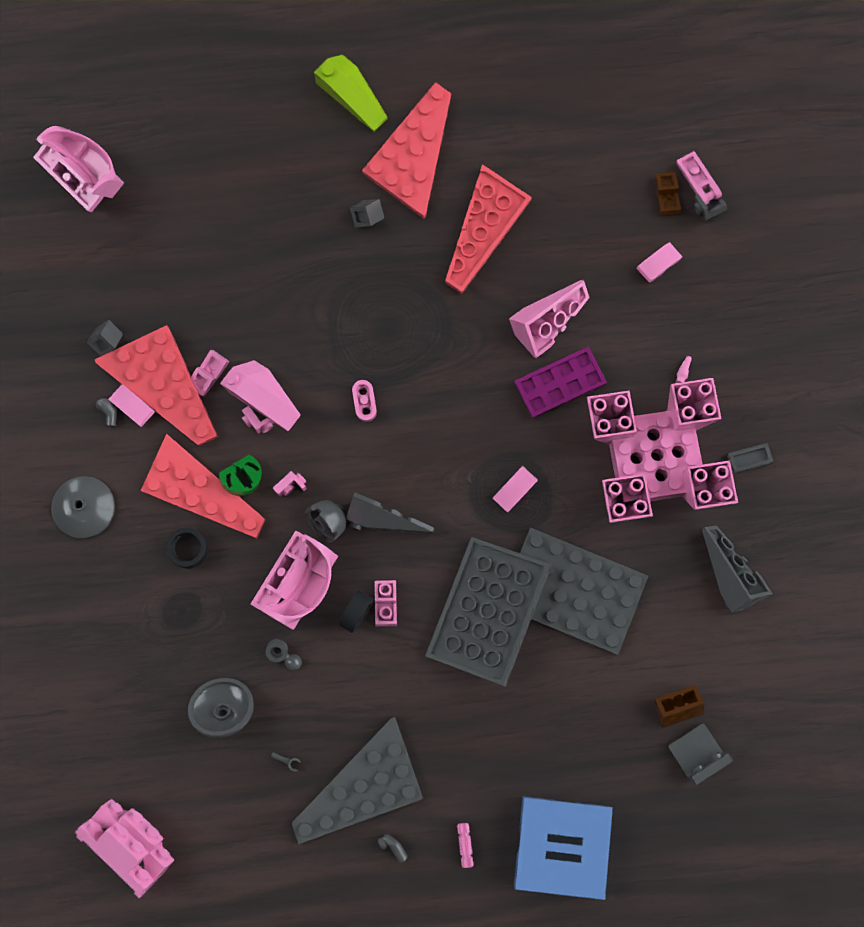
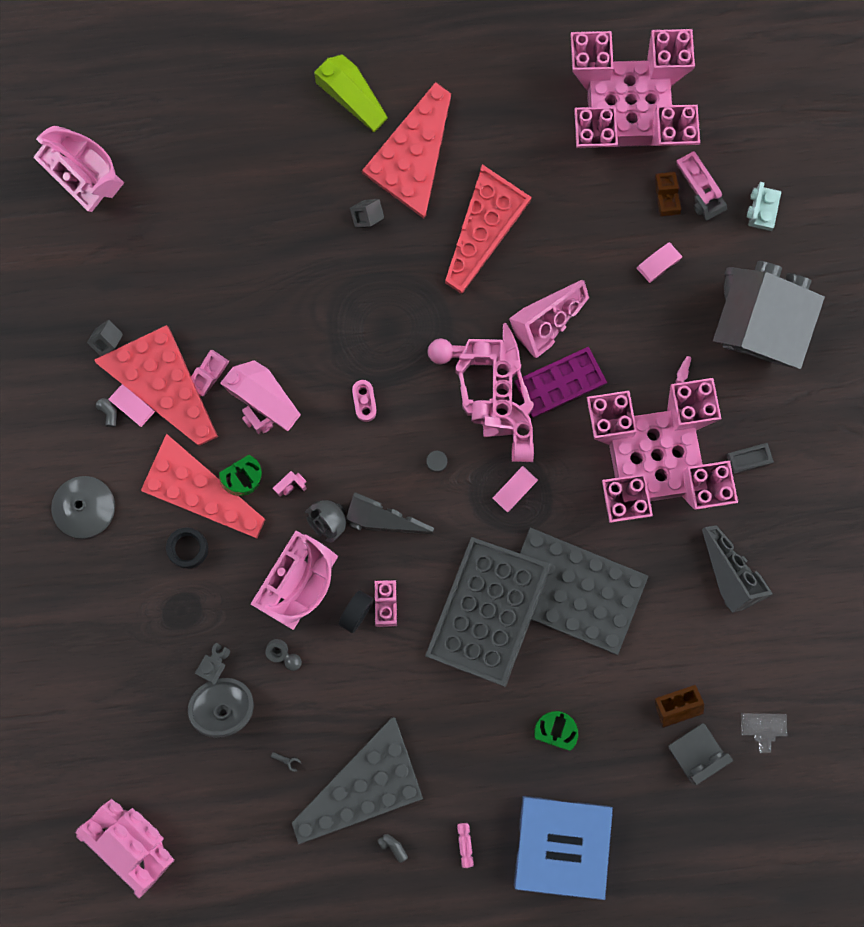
(211, 667): none -> dark grey plate
(436, 461): none -> dark grey tile
(502, 355): none -> bright pink piece
(568, 728): none -> green piece
(650, 81): none -> bright pink slope
(764, 208): none -> light aqua bracket
(764, 728): none -> clear hinge
(768, 314): none -> piece

